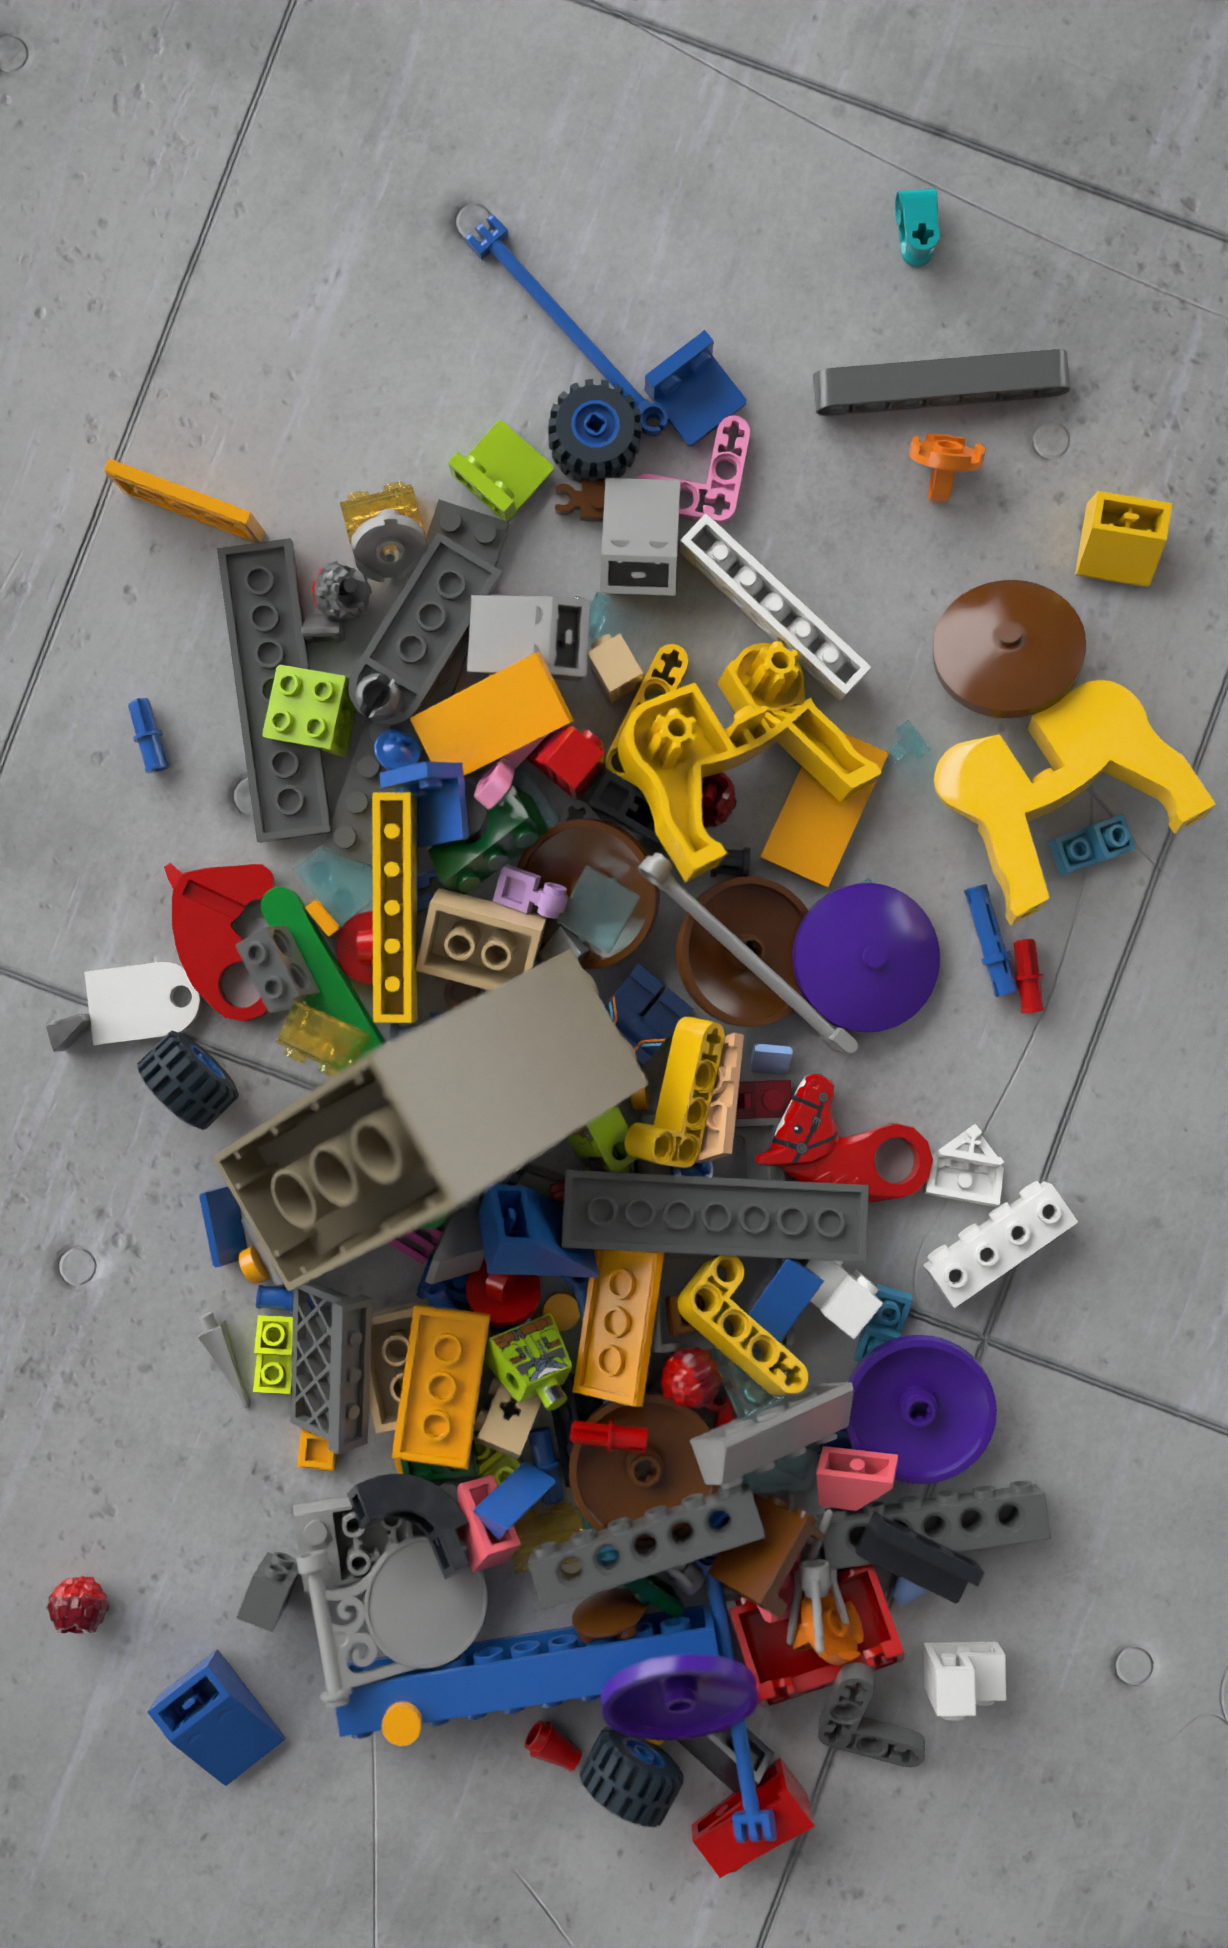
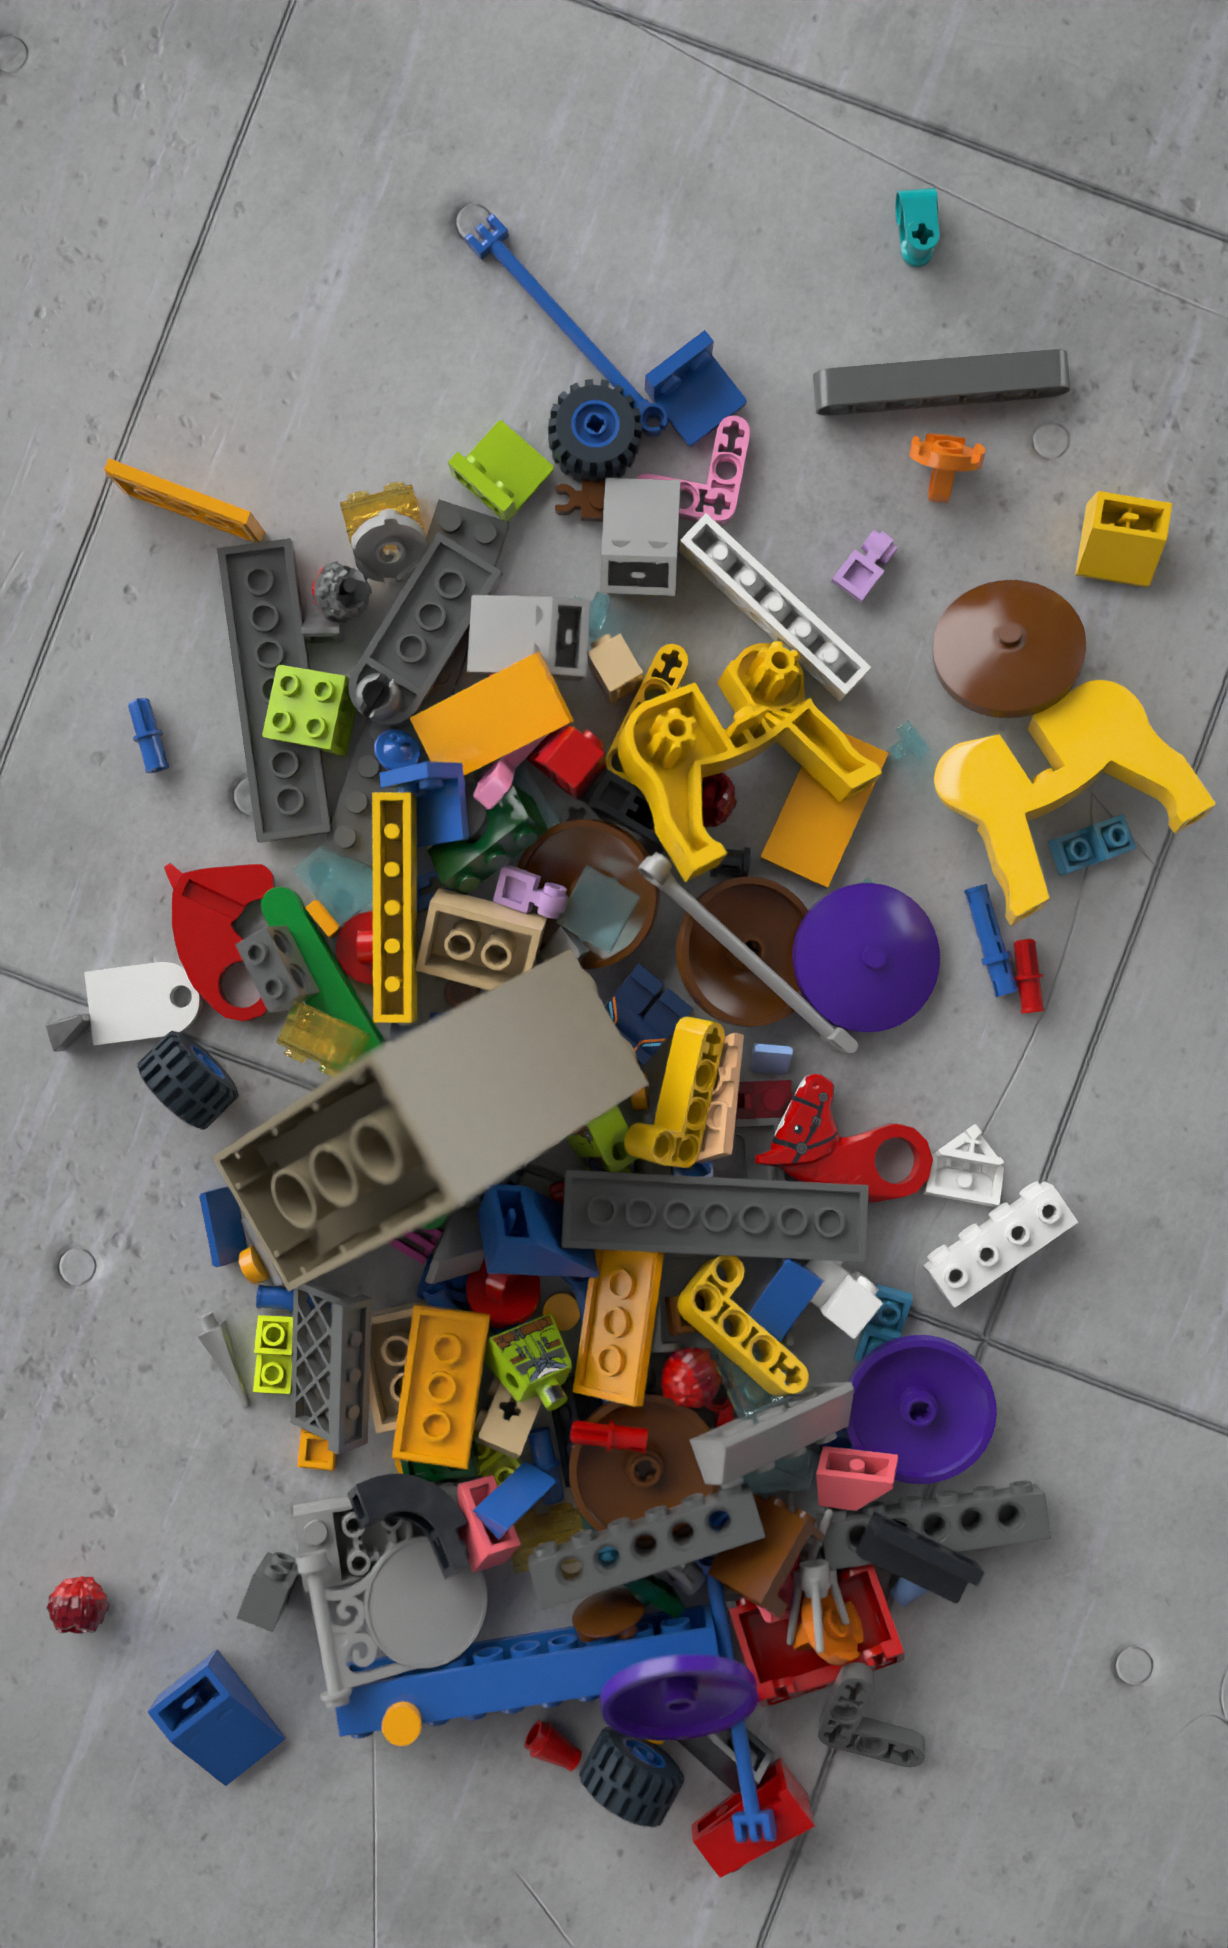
(860, 572): none -> lavender plate
(962, 1676): white brick -> none

